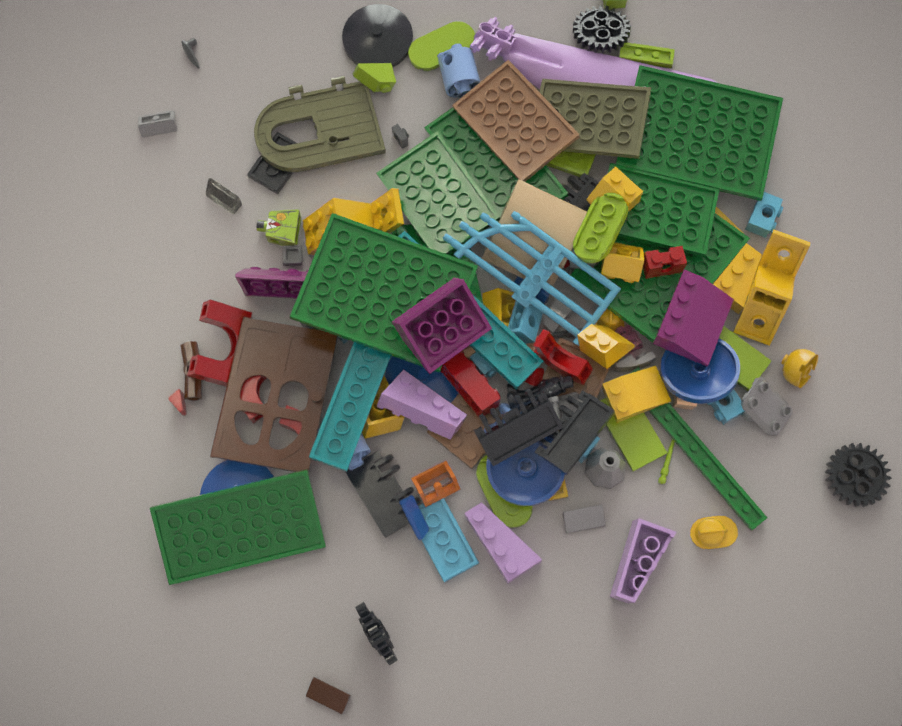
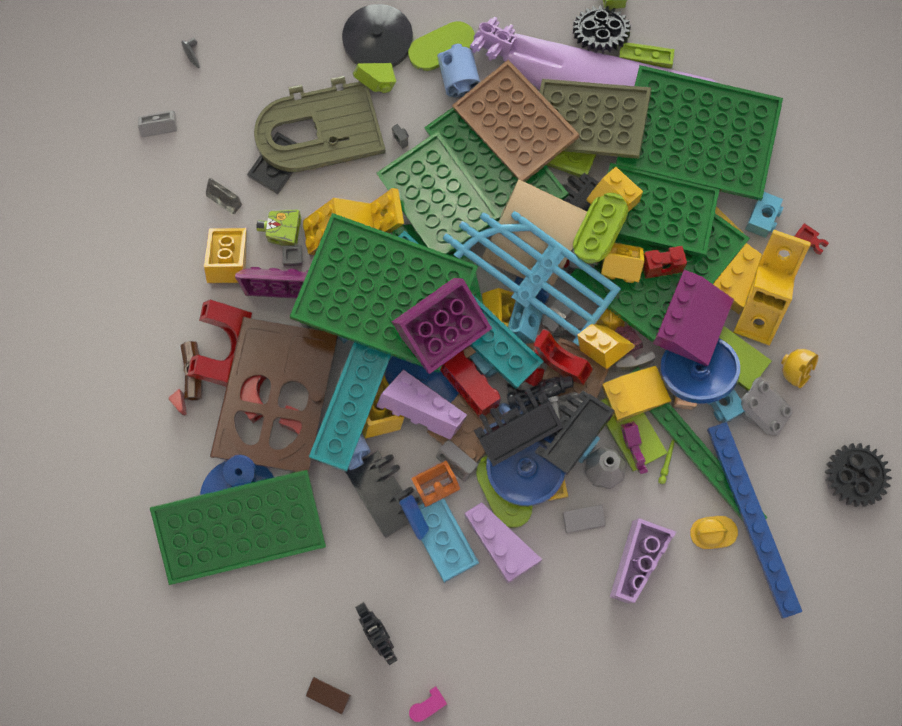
(225, 254): none -> yellow slope
(245, 464): none -> blue piece
(421, 711): none -> dark pink leg
(458, 461): none -> light grey slope
(633, 441): none -> magenta piece
(754, 520): none -> blue plate
(809, 234): none -> red plate

